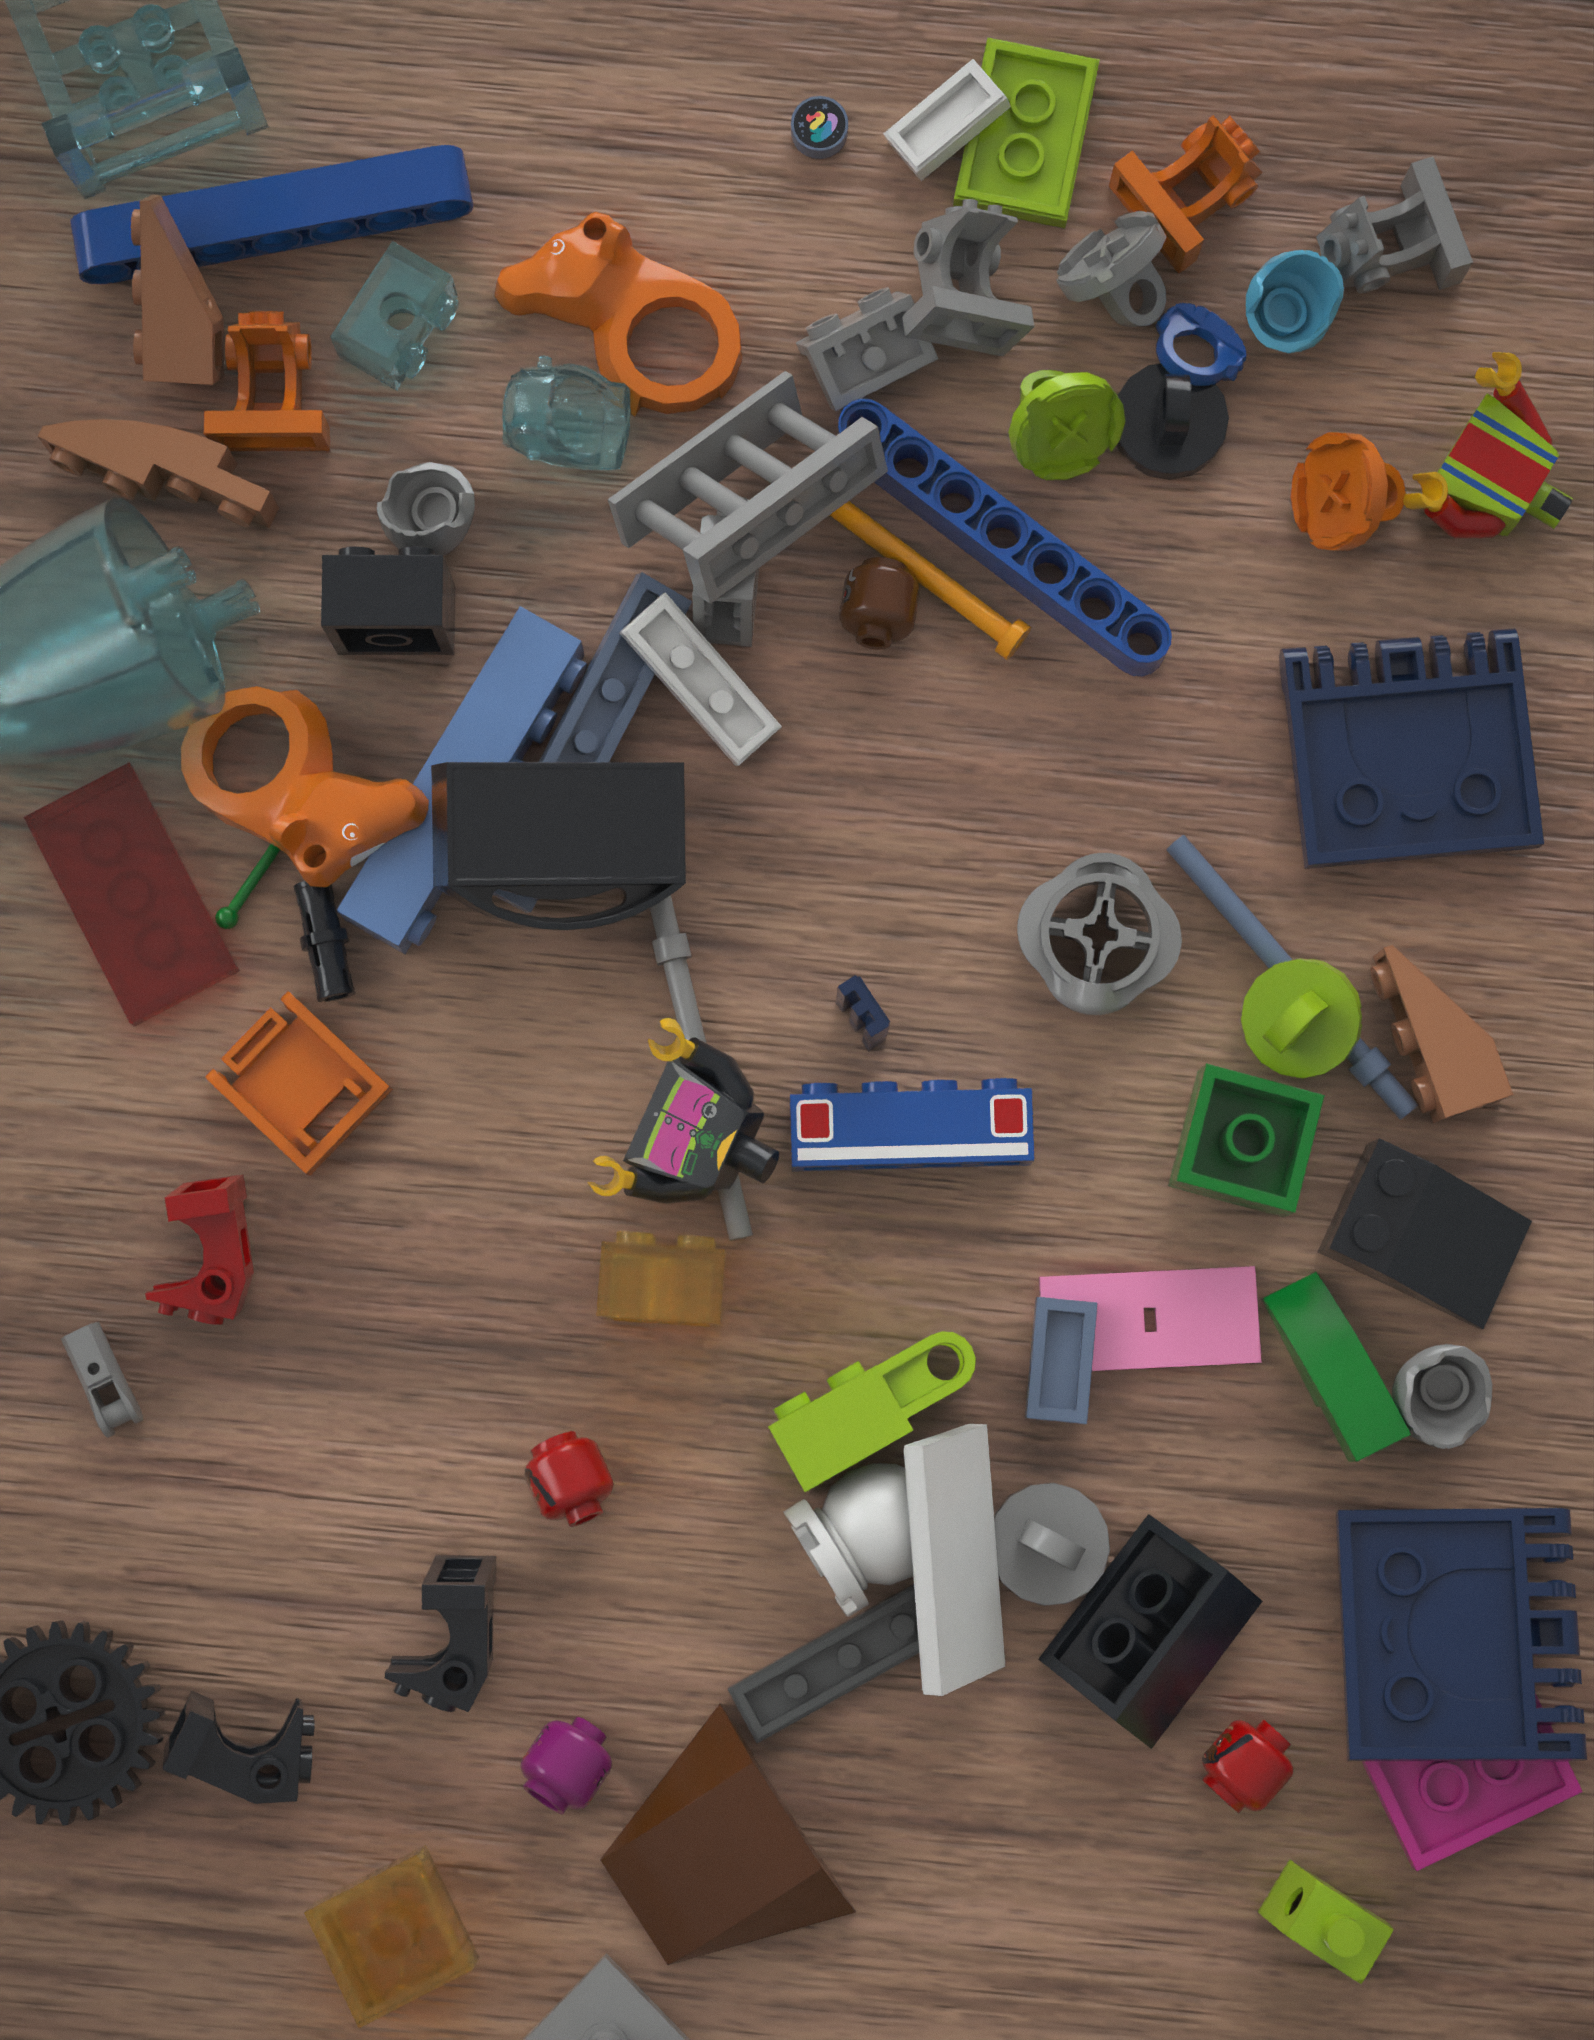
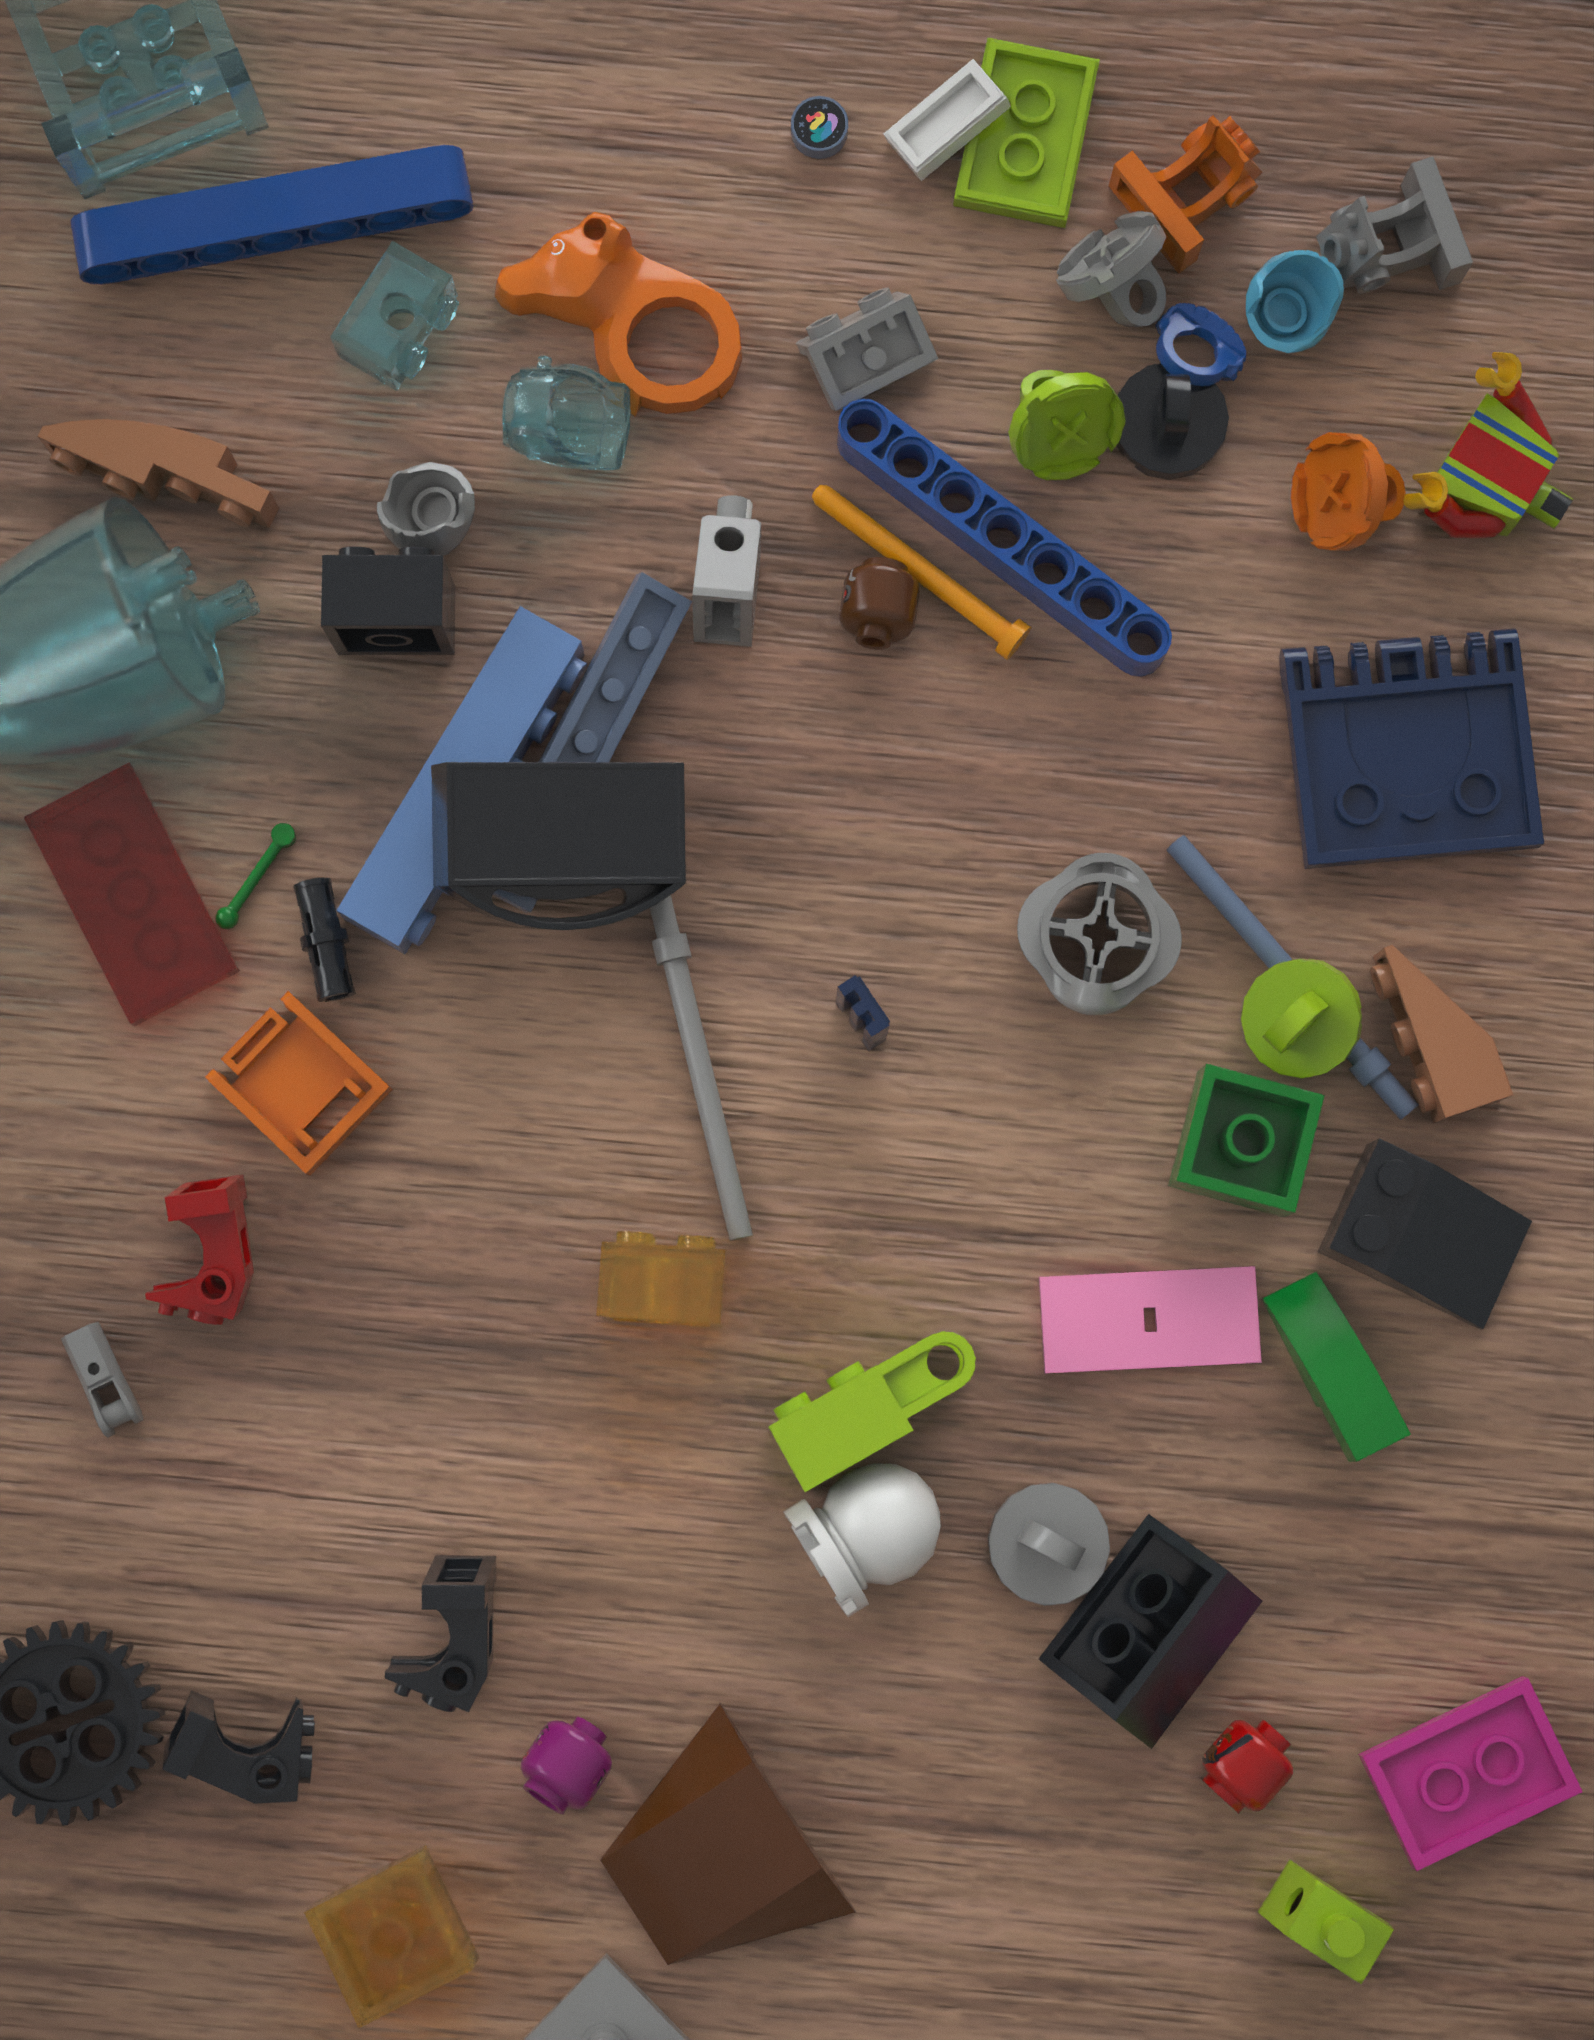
(180, 318): nougat slope -> none
(268, 345): orange tile -> none
(307, 810): orange animal -> none
(568, 1478): red head -> none
(693, 1129): torso -> none
(700, 679): white tile -> none
(773, 517): light grey fence -> none
(828, 1666): dark grey tile -> none
(911, 1127): blue brick -> none
(954, 1558): white tile -> none
(965, 249): light grey tile -> none
(1061, 1360): sand blue tile -> none
(1443, 1395): light grey hair -> none
(1448, 1637): dark blue hinge -> none

